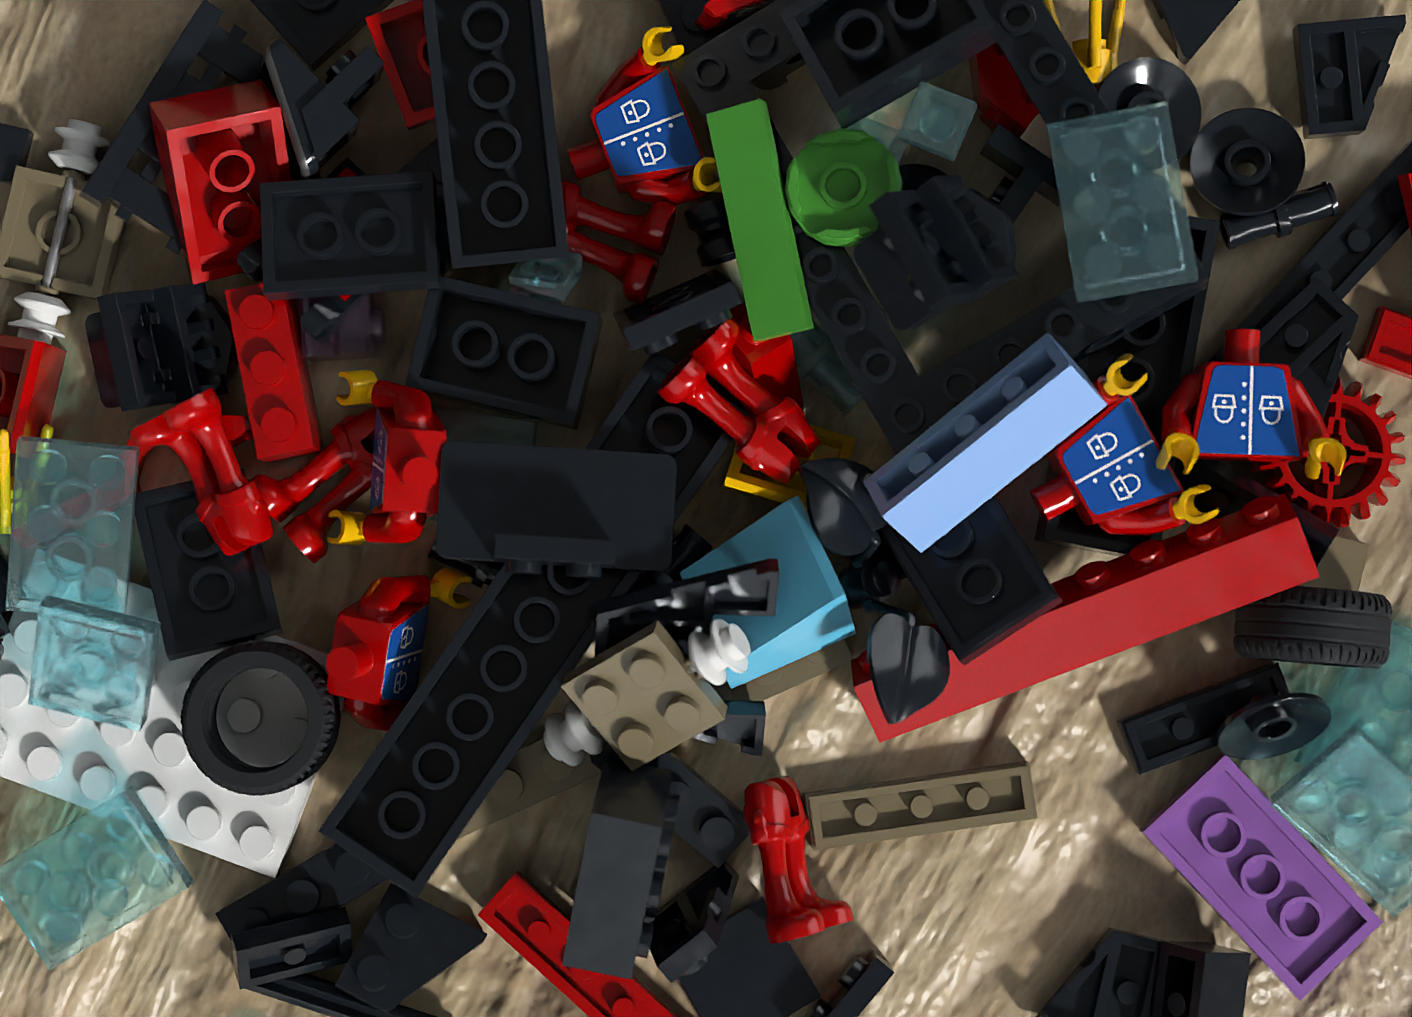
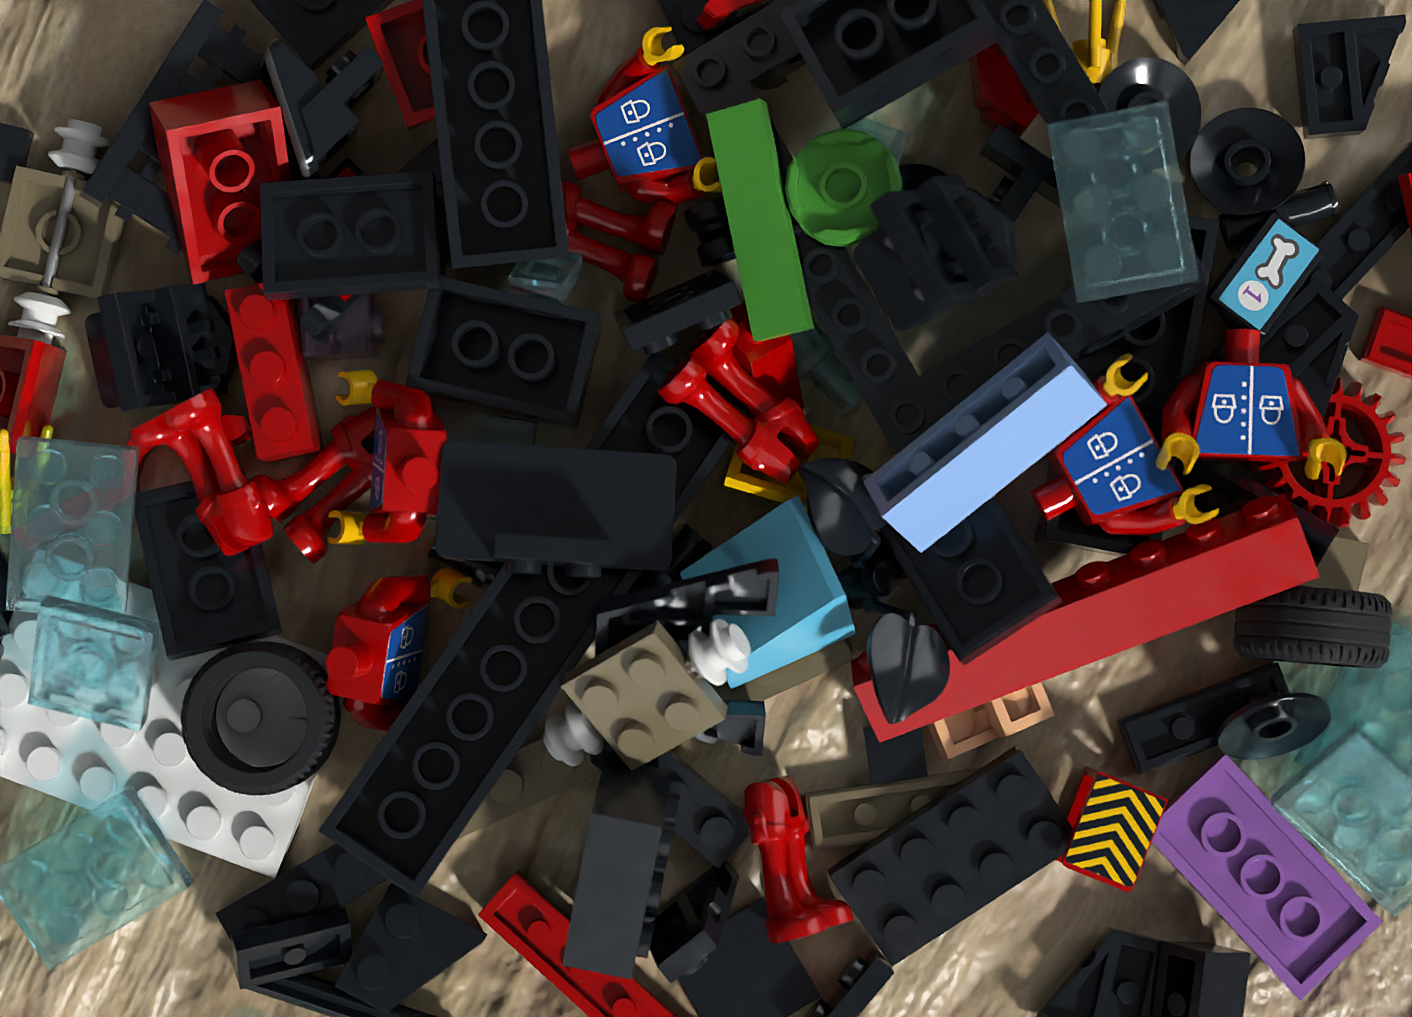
(895, 758): none -> black tile
(937, 121): clear light blue plate -> none
(953, 855): none -> black plate
(990, 721): none -> light nougat slope
(1111, 829): none -> piece
(1264, 275): none -> slope

